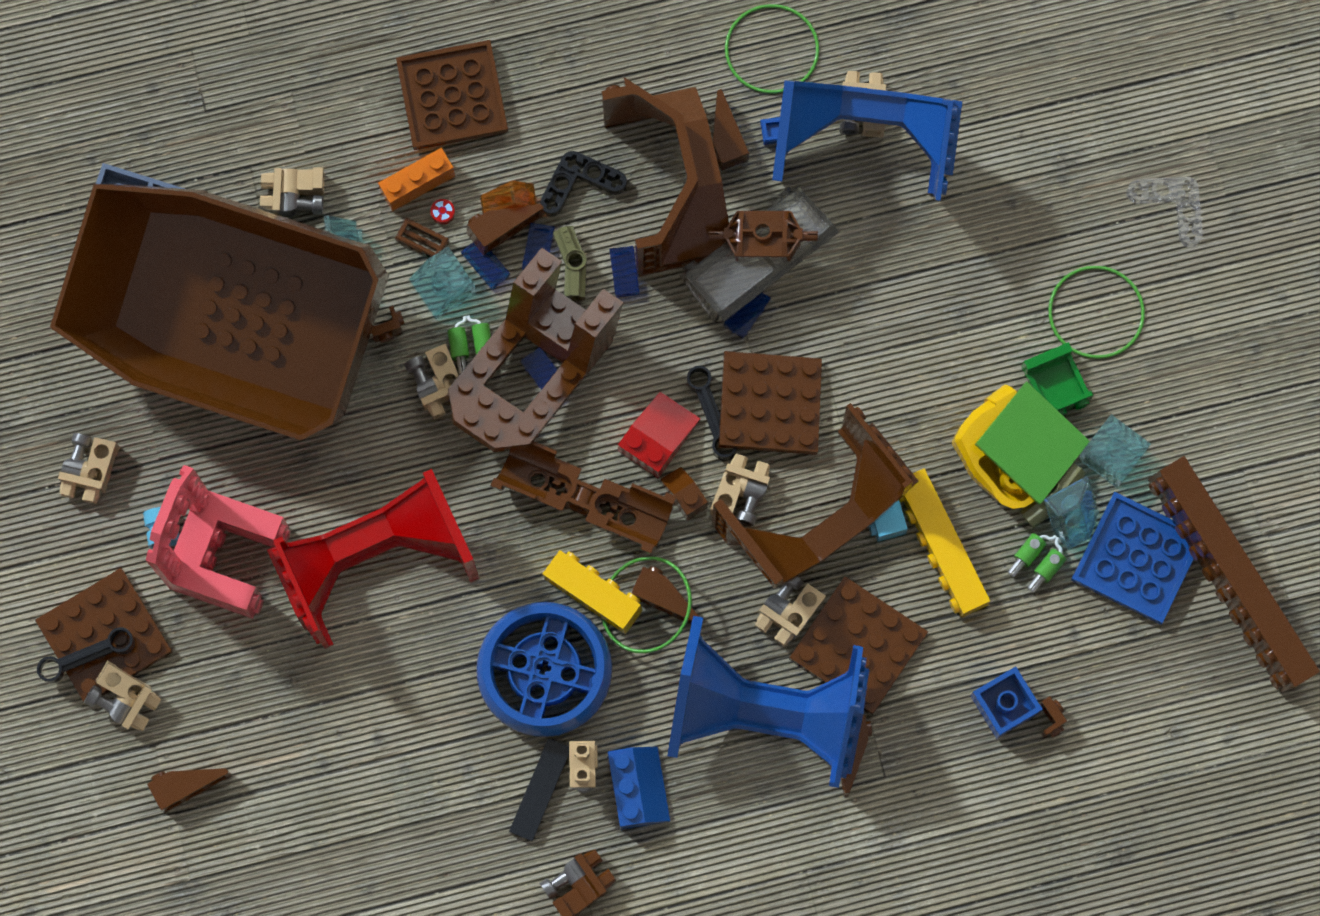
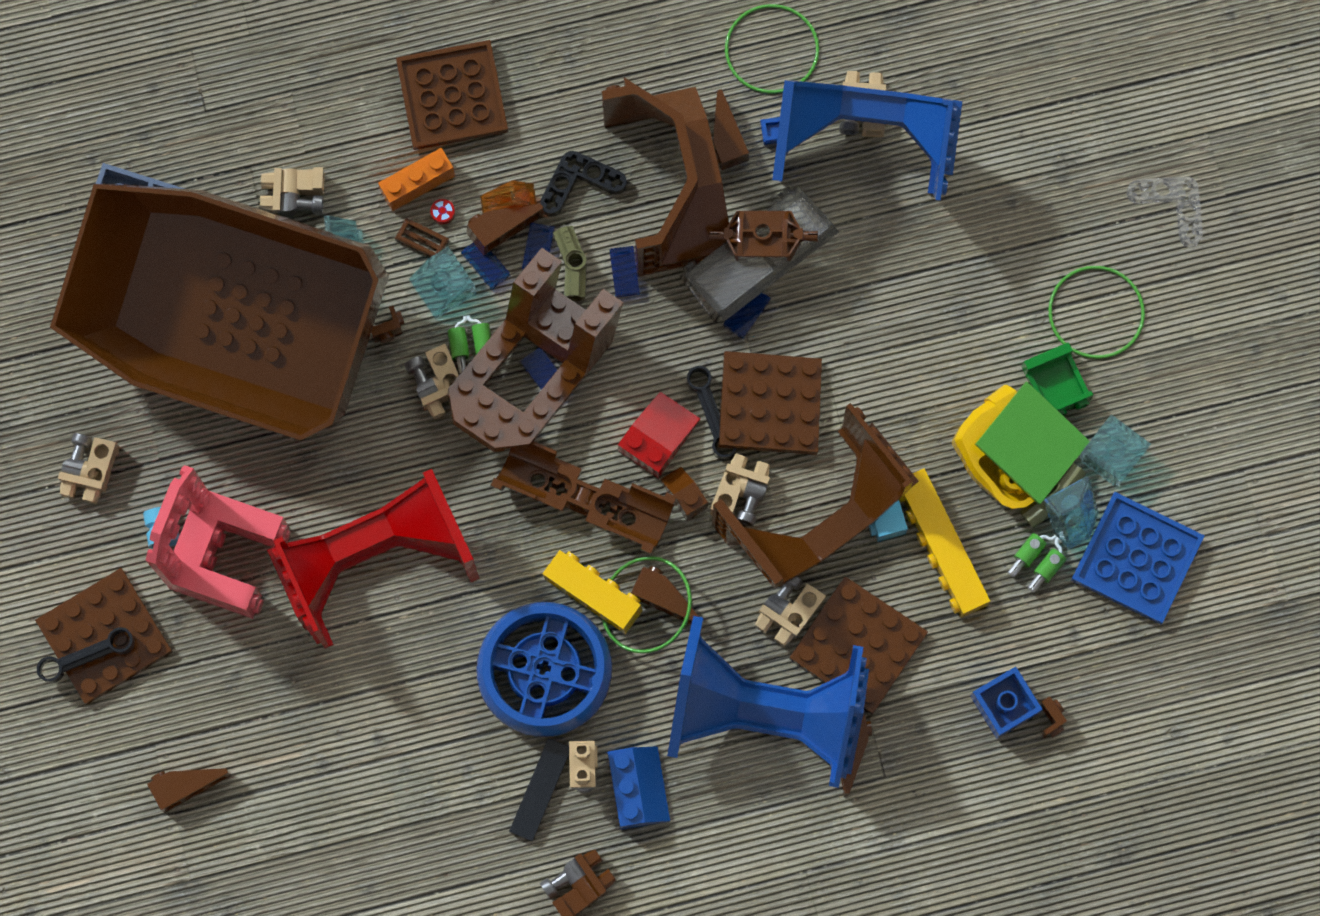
(129, 699): tan hips -> none
(1232, 575): reddish brown brick -> none

